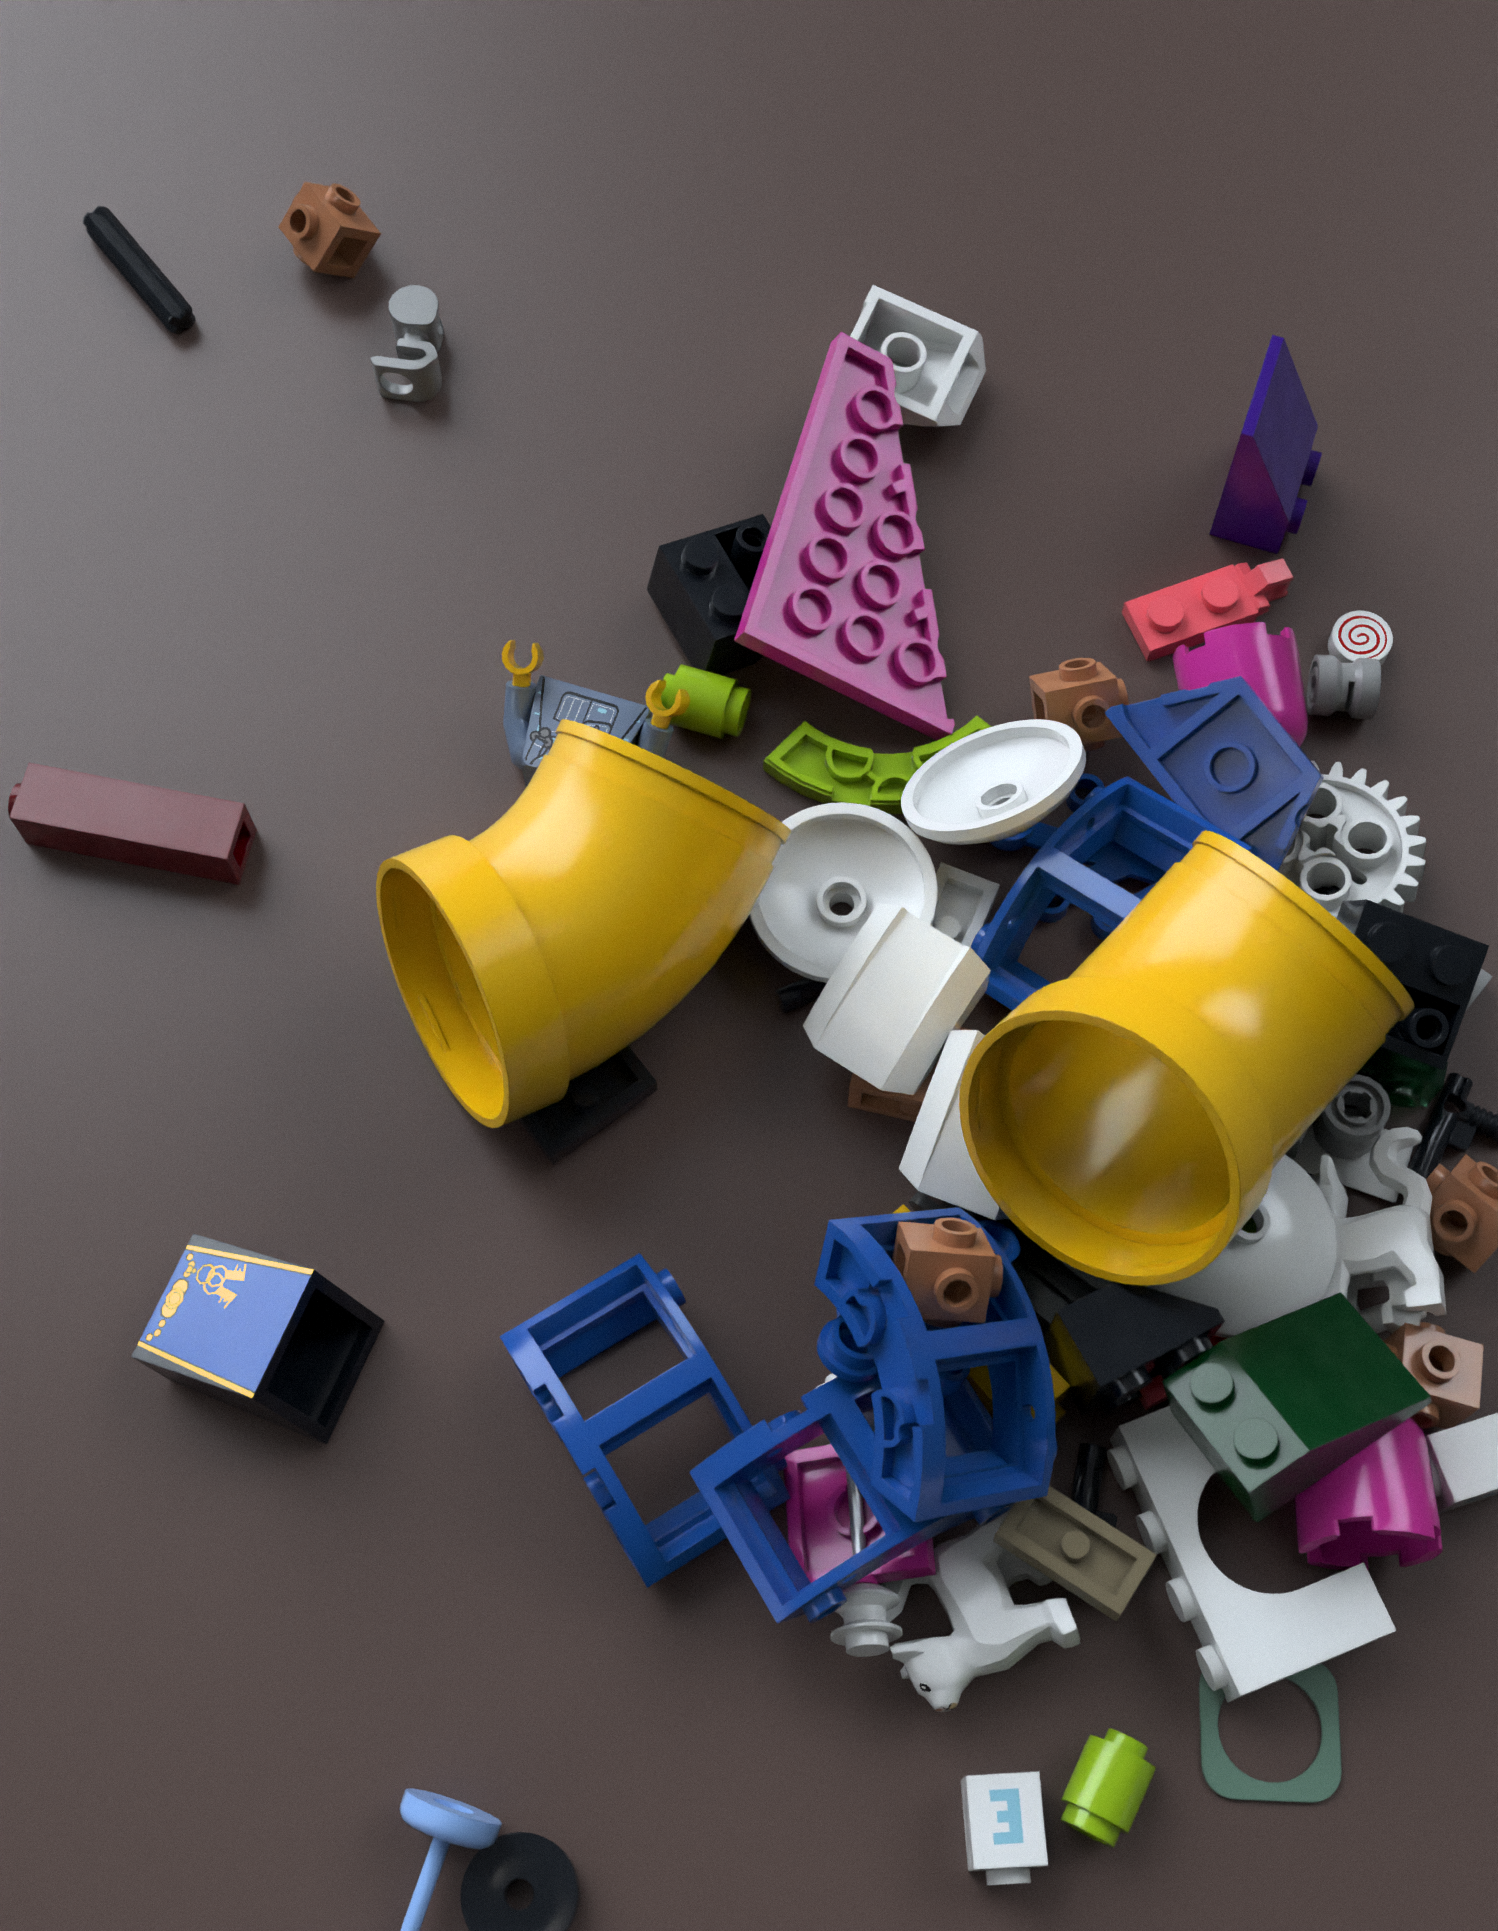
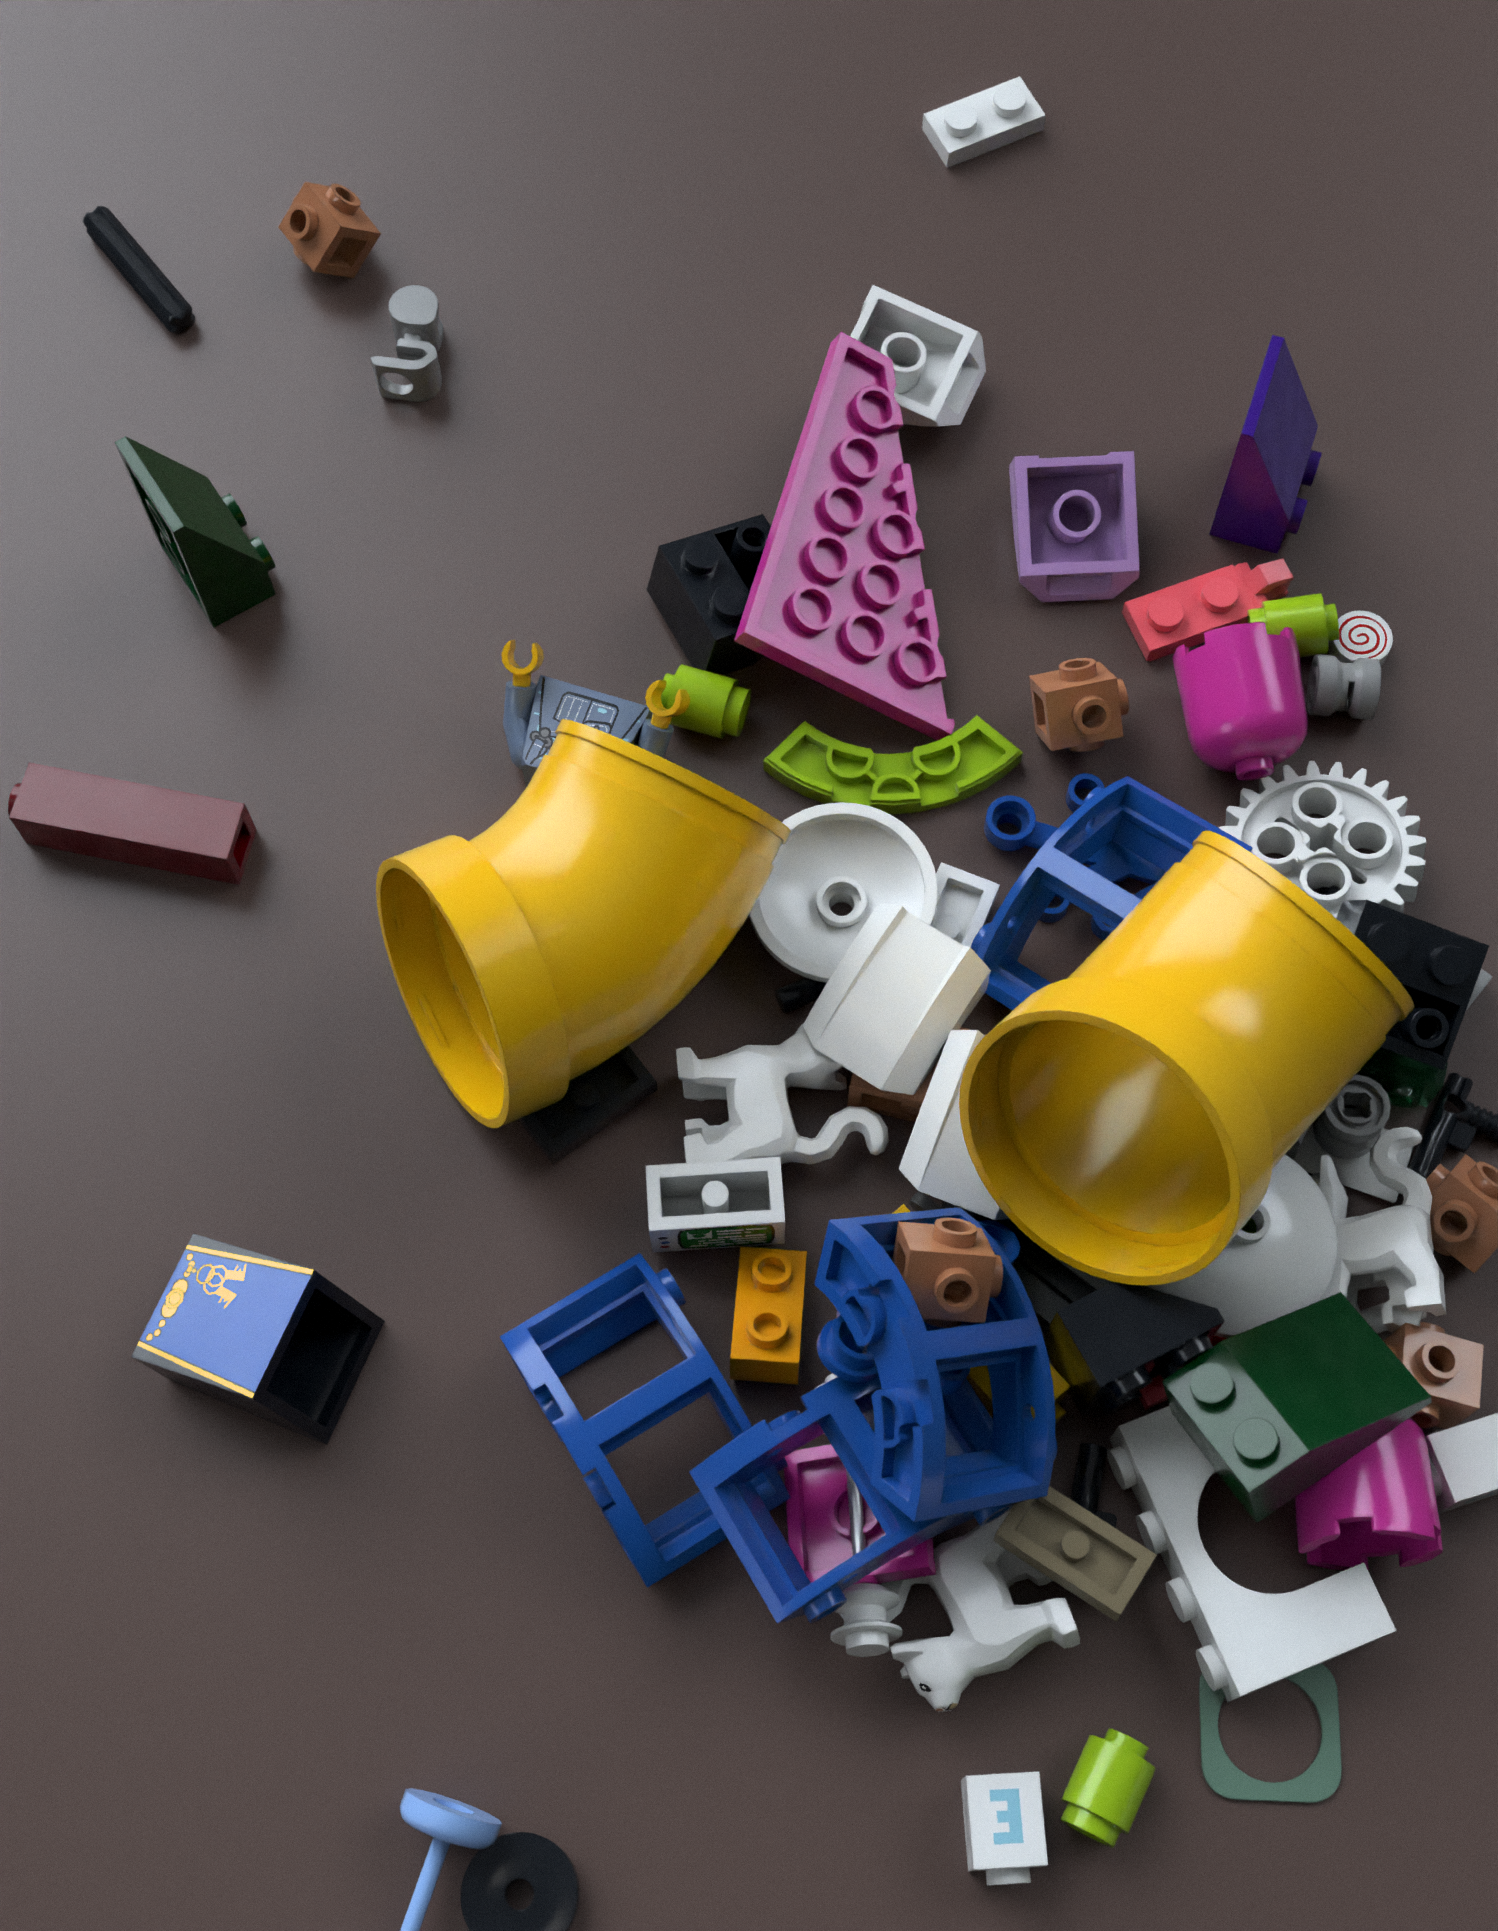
(200, 533): none -> dark green slope
(715, 1204): none -> white brick
(760, 1118): none -> white animal
(768, 1315): none -> light orange plate
(983, 122): none -> white plate
(994, 782): white dish -> none
(1075, 525): none -> lavender slope
(1225, 762): blue wing -> none
(1306, 615): none -> lime brick

